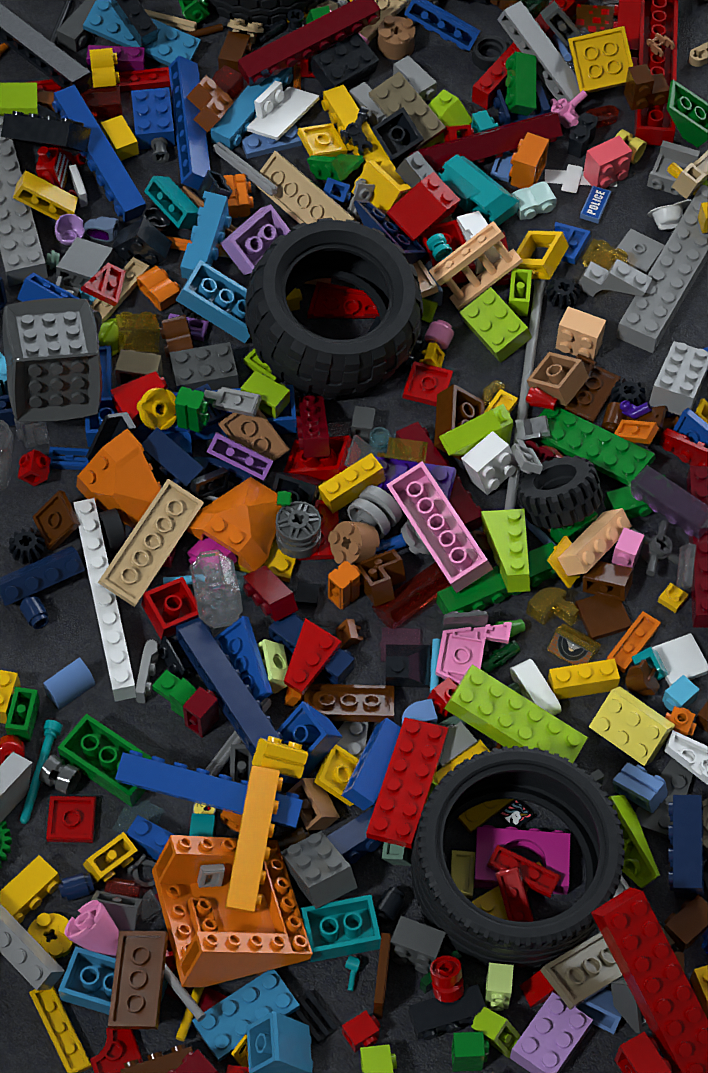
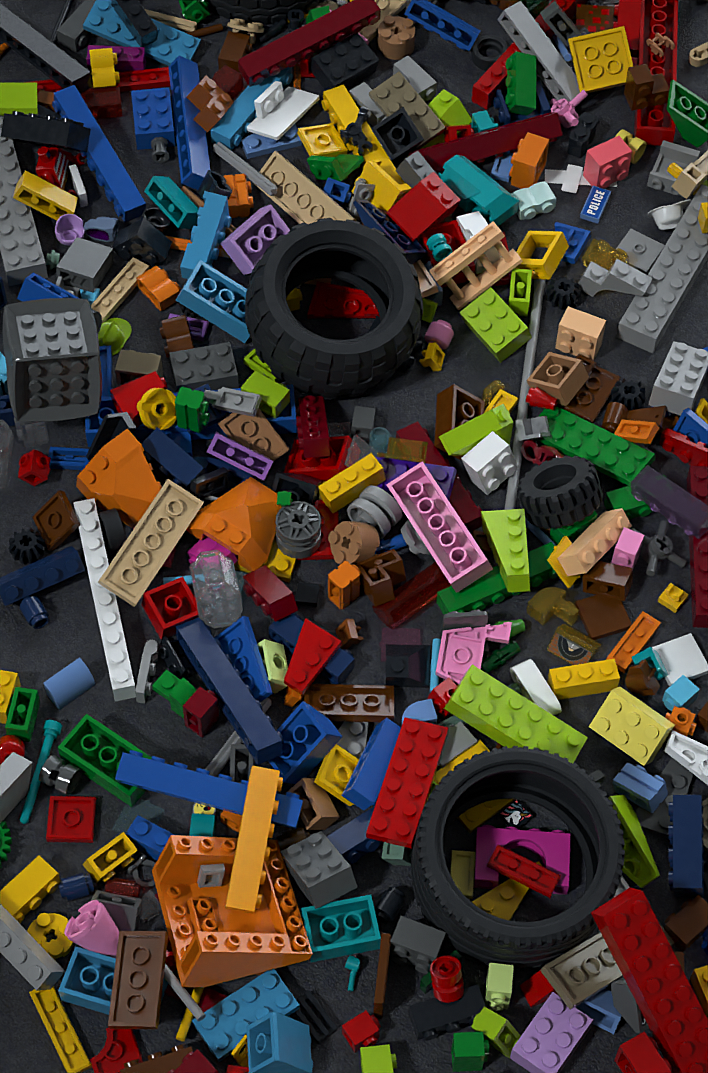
(106, 284): wing -> none
(120, 137): yellow brick -> none
(138, 332): clear yellow bracket -> none
(286, 758): yellow brick -> none
(426, 382): red plate -> none
(514, 895): red tile -> none
(526, 457): light grey hinge -> none
(603, 114): clear red beam -> none
(633, 411): dark purple arm -> none
(686, 566): clear tile -> none

